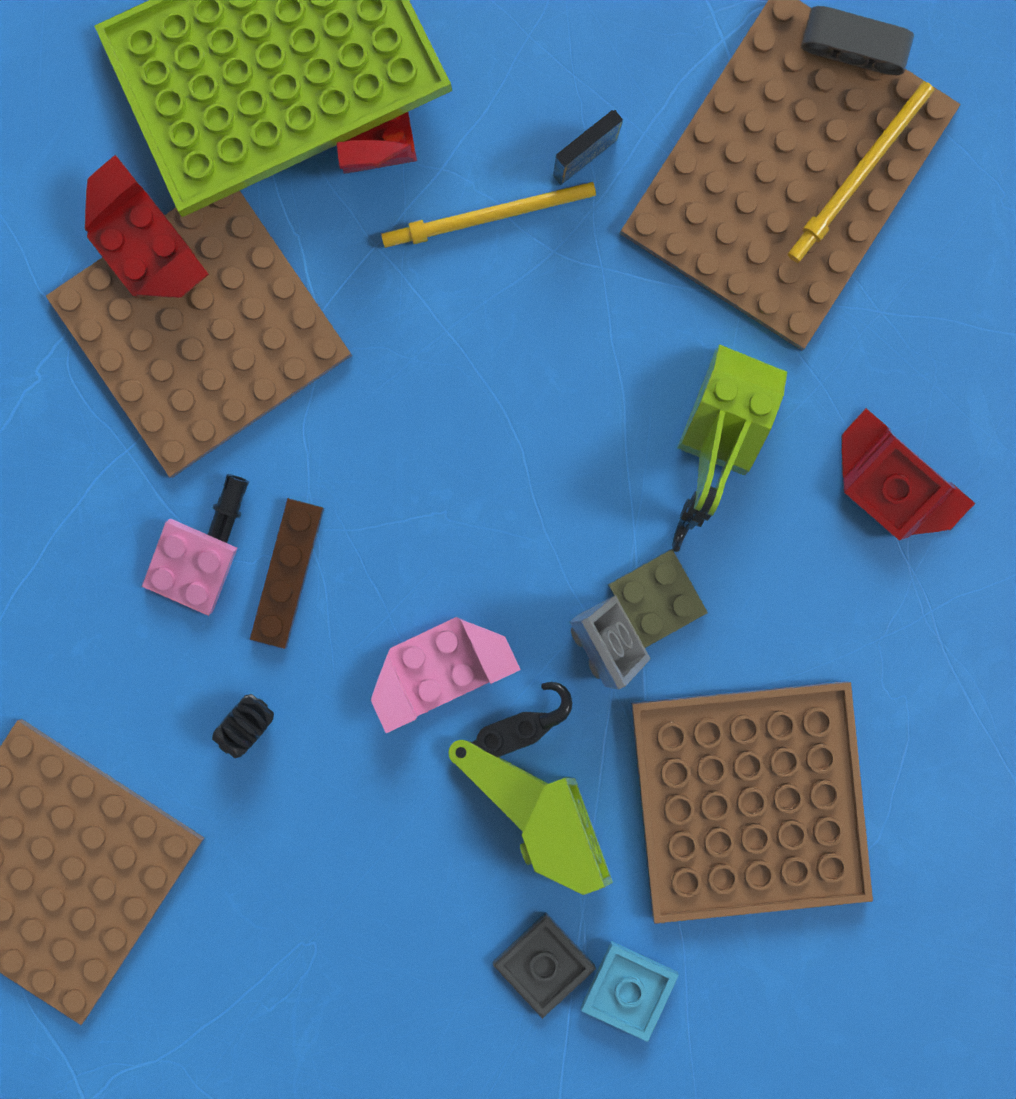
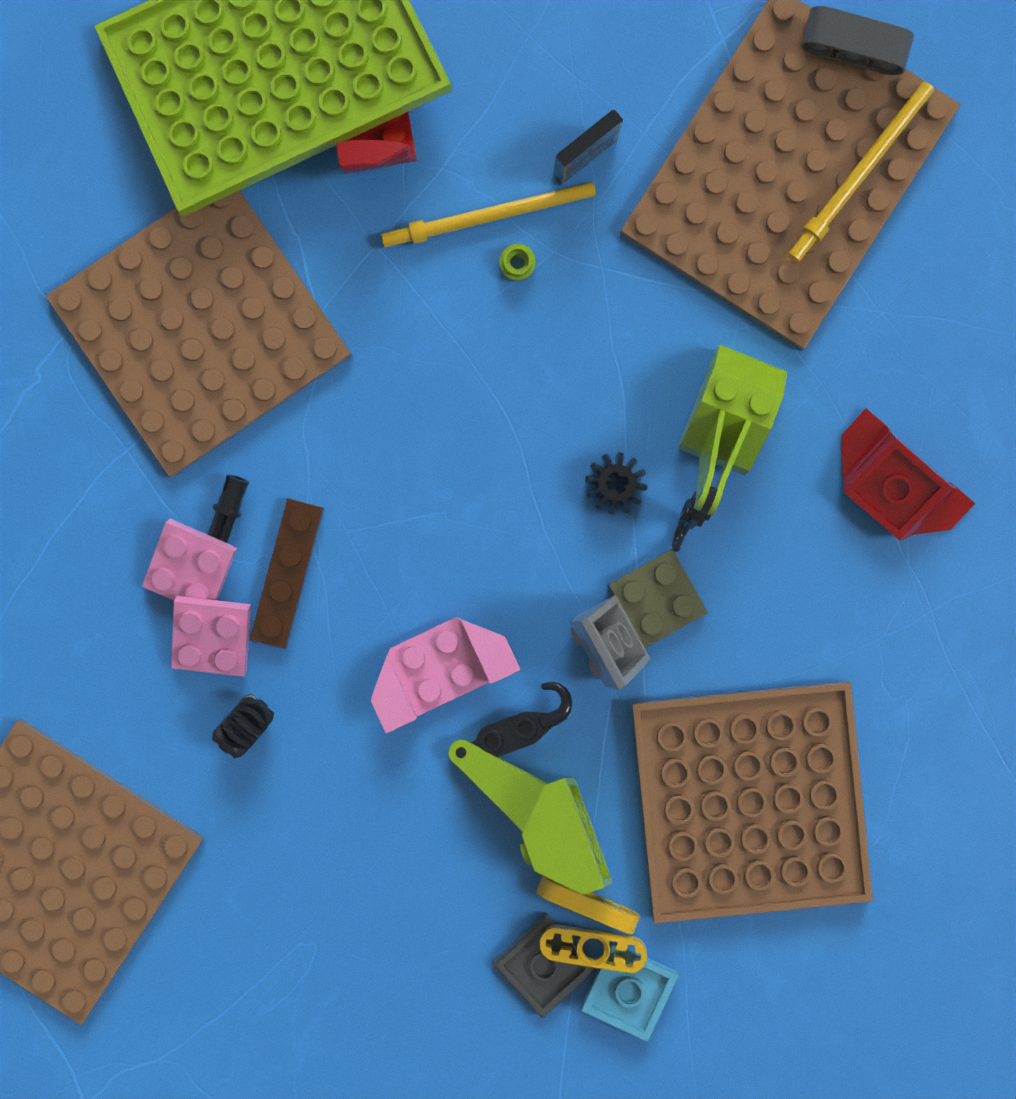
(137, 236): red piece -> none
(210, 636): none -> bright pink plate
(511, 252): none -> lime plate
(590, 905): none -> yellow beam
(601, 962): none -> yellow beam
(619, 471): none -> black gear

